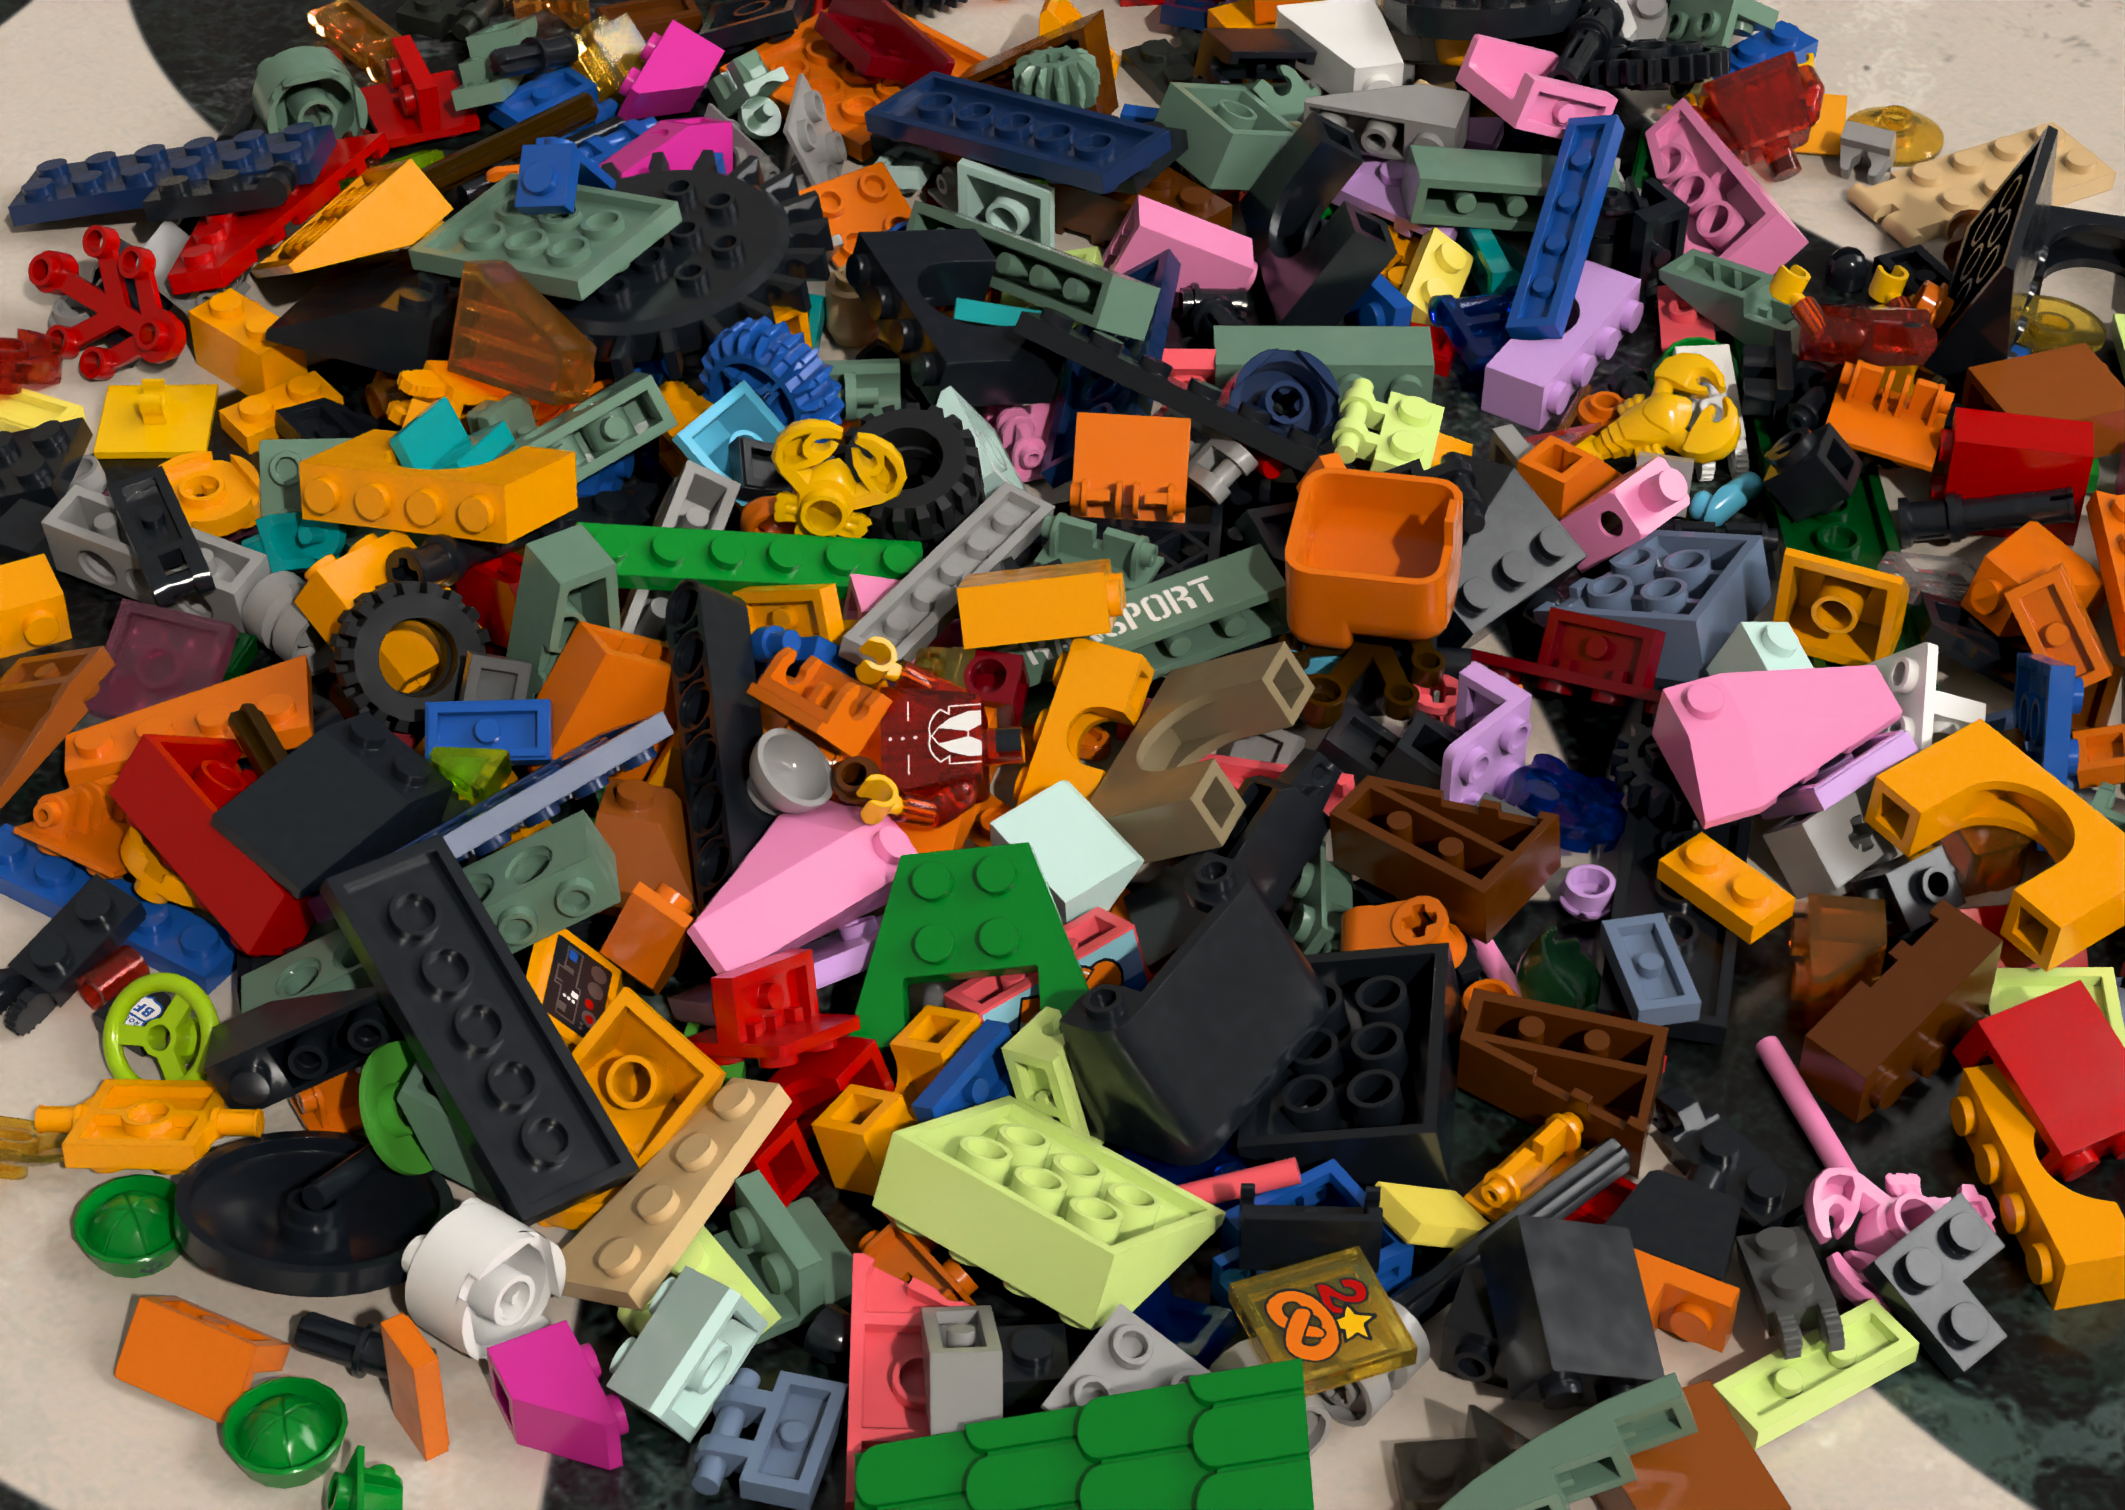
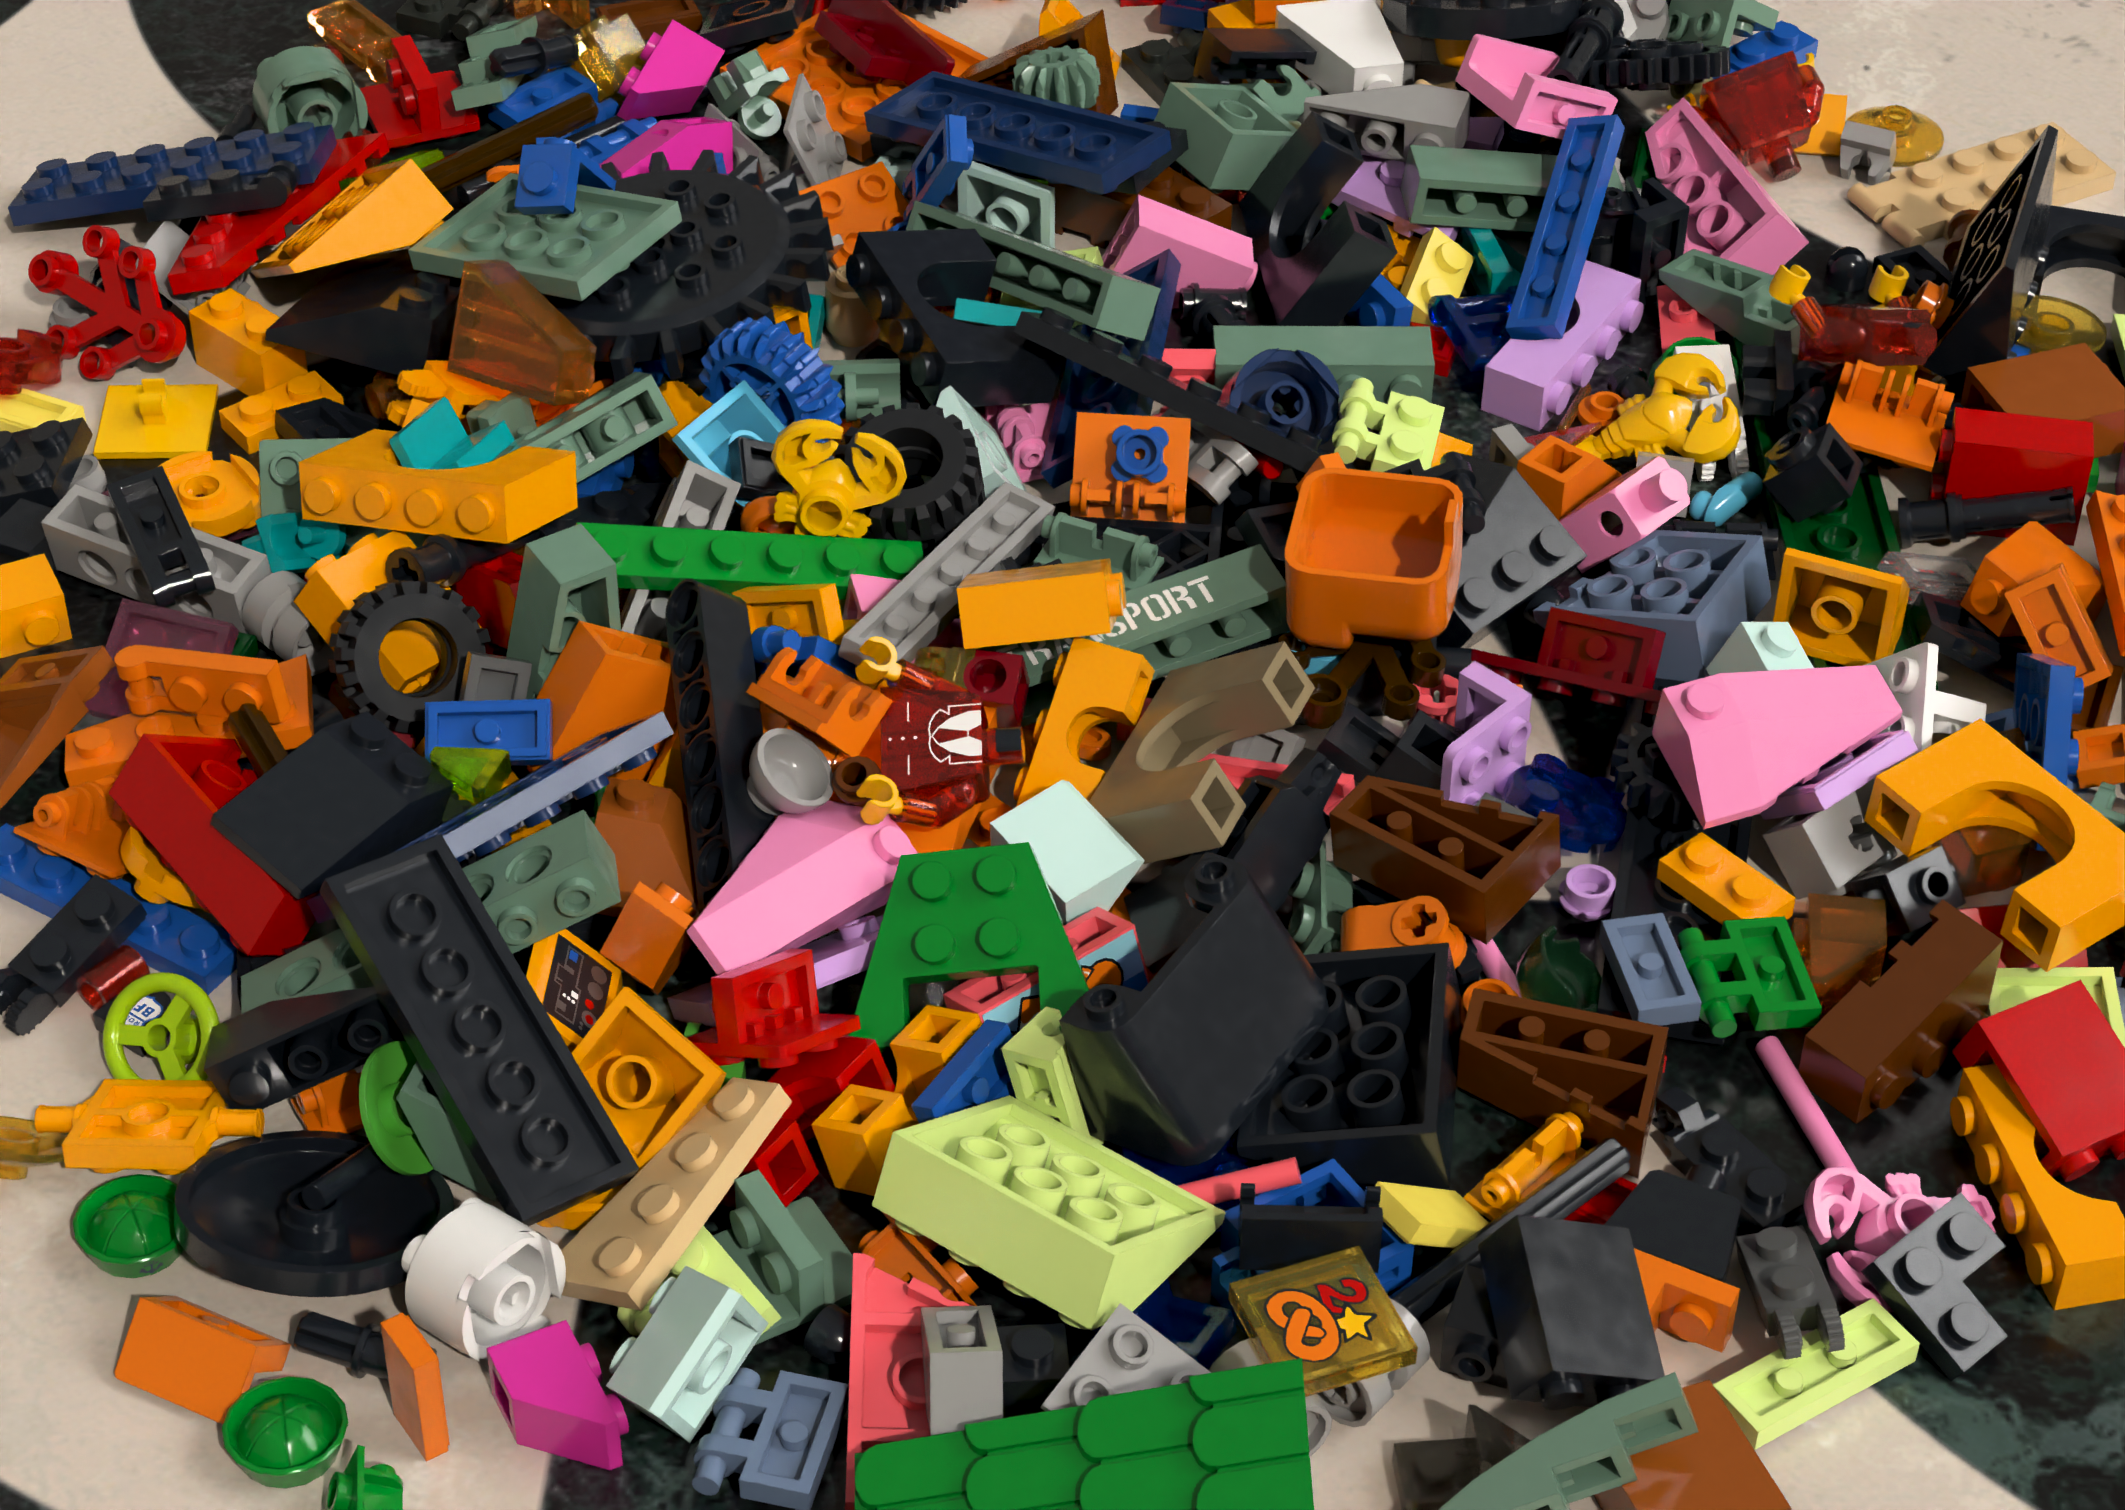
(200, 682): none -> orange plate
(939, 164): none -> blue hinge
(1151, 465): none -> blue plate
(1767, 974): none -> green plate

